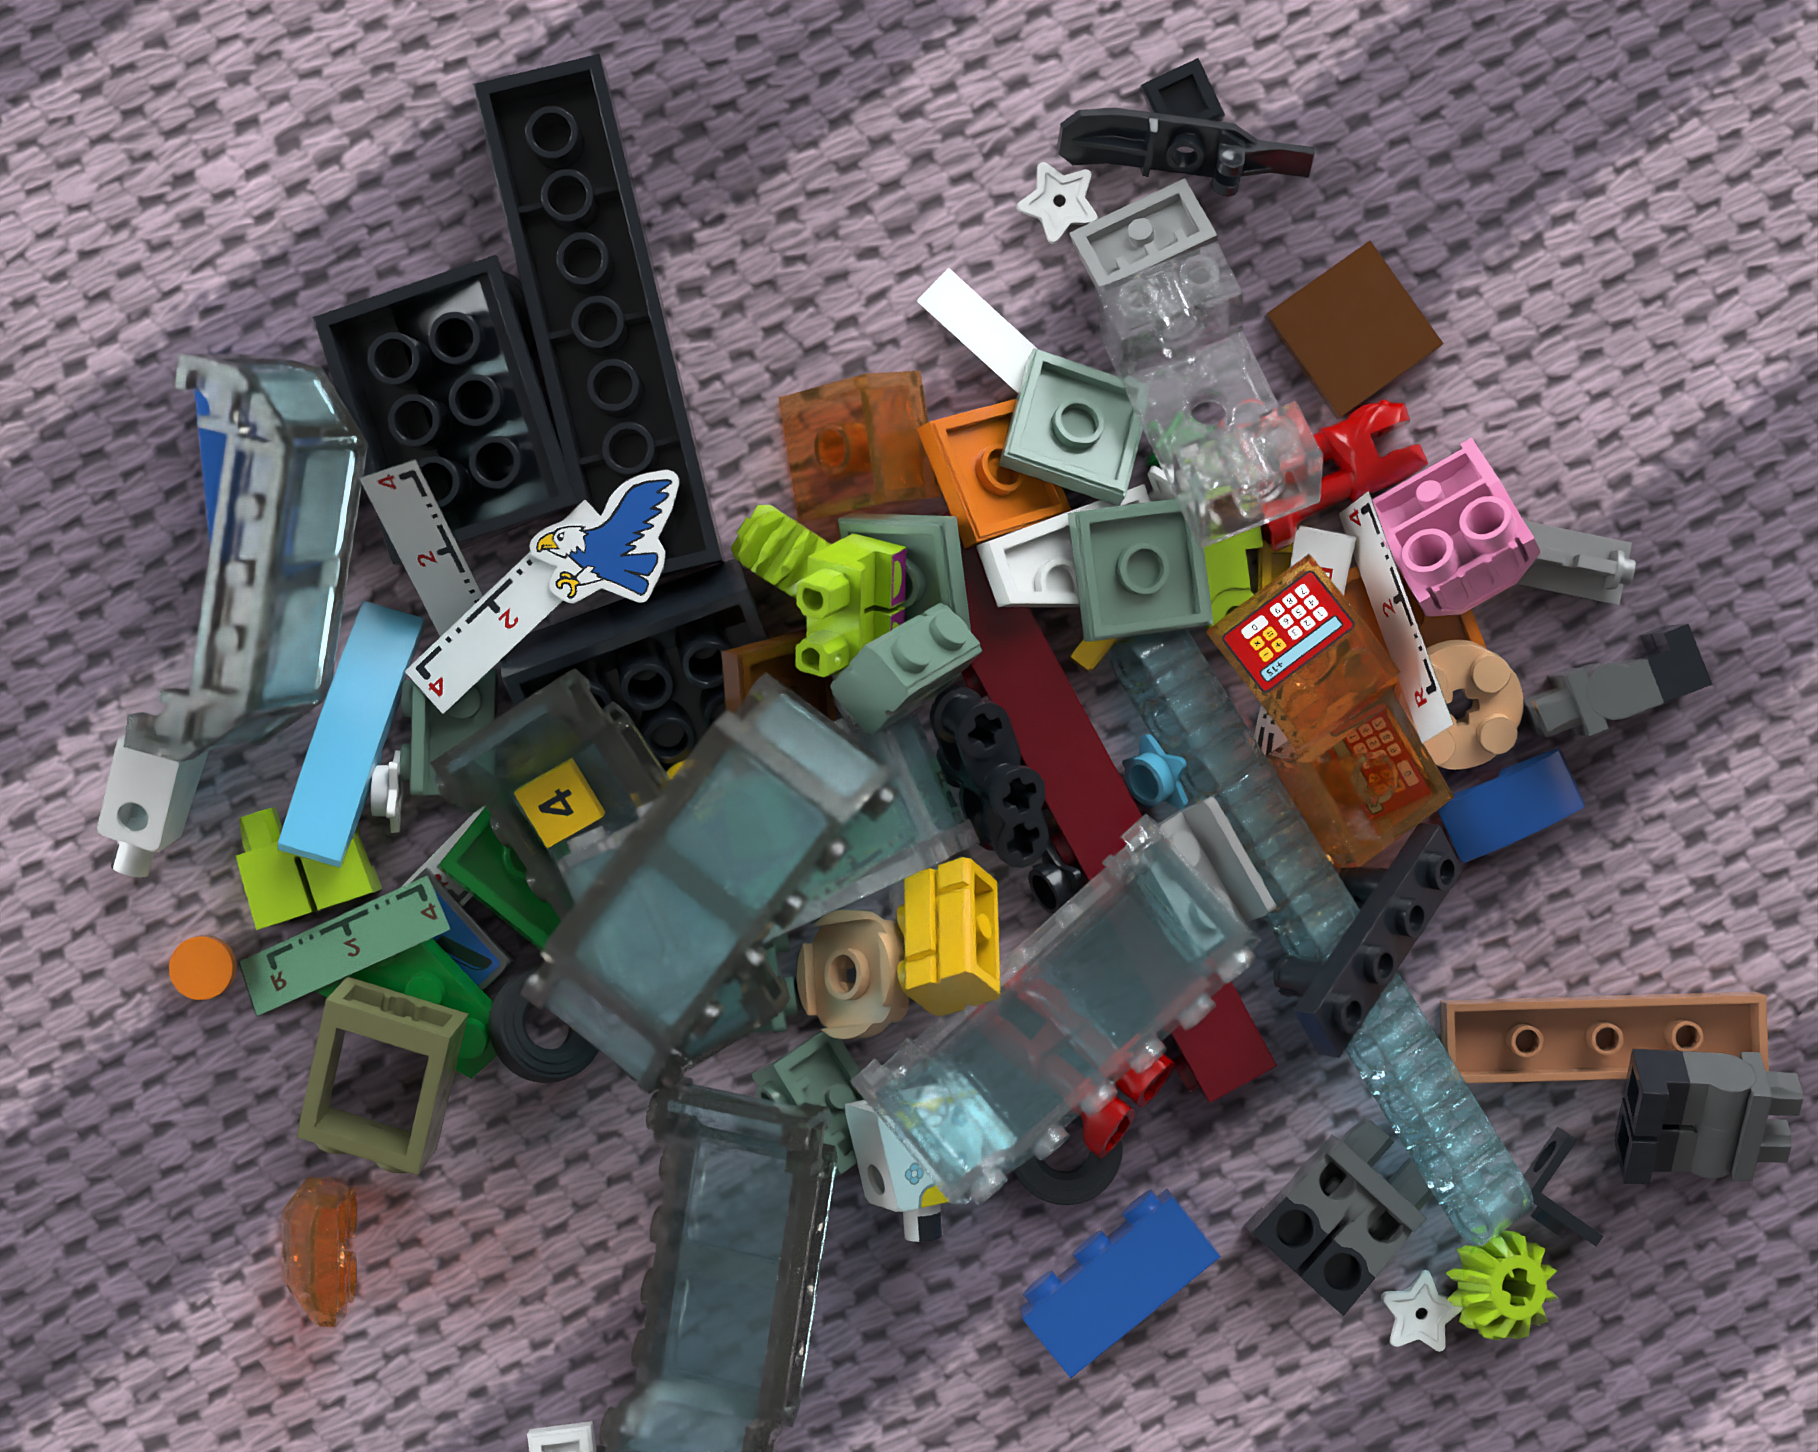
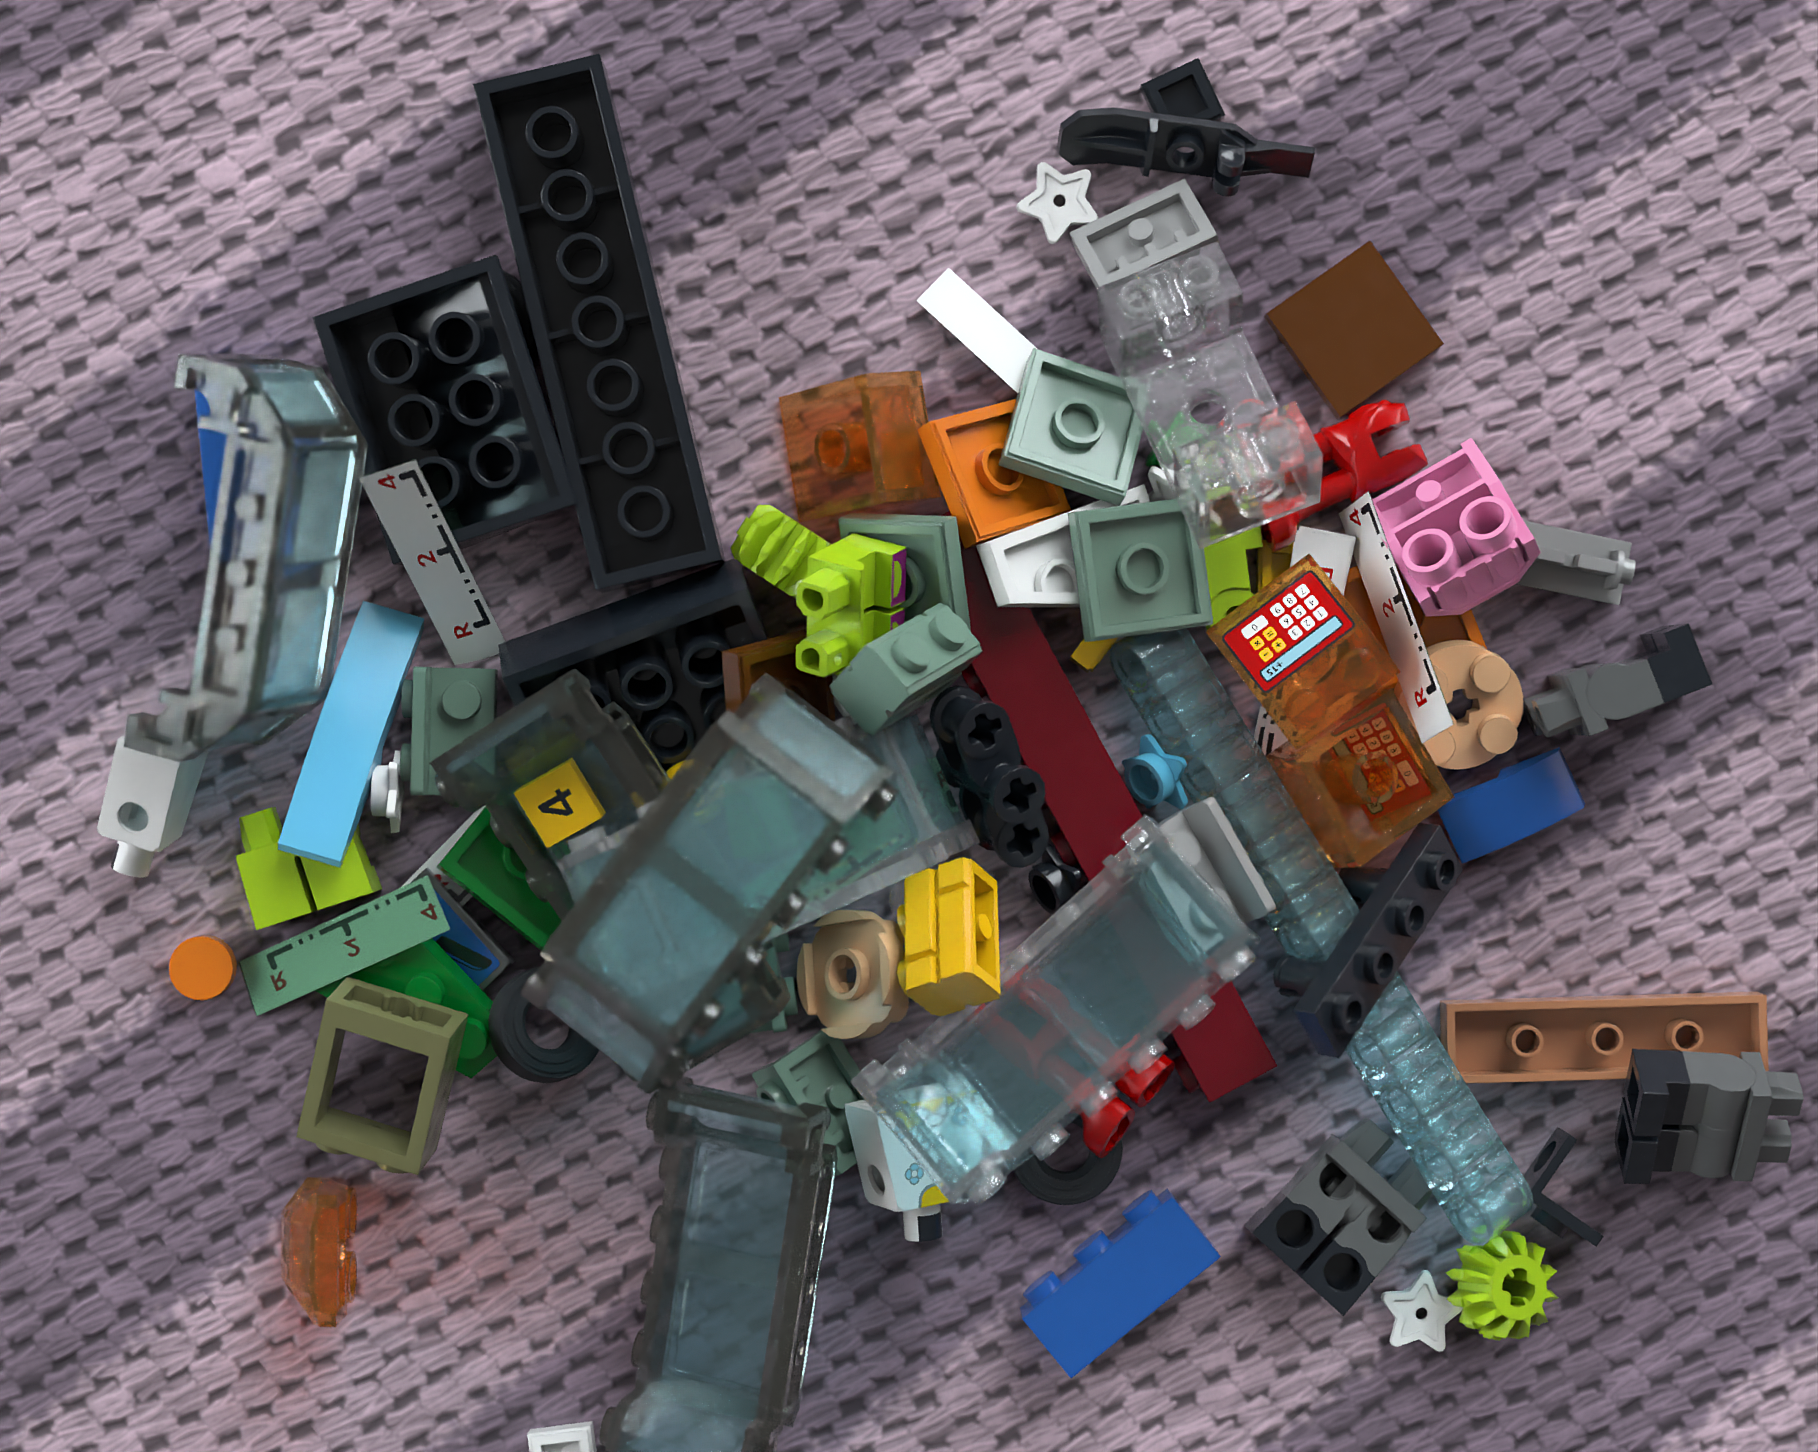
(489, 628): white sticker -> none
(616, 549): sticker -> none

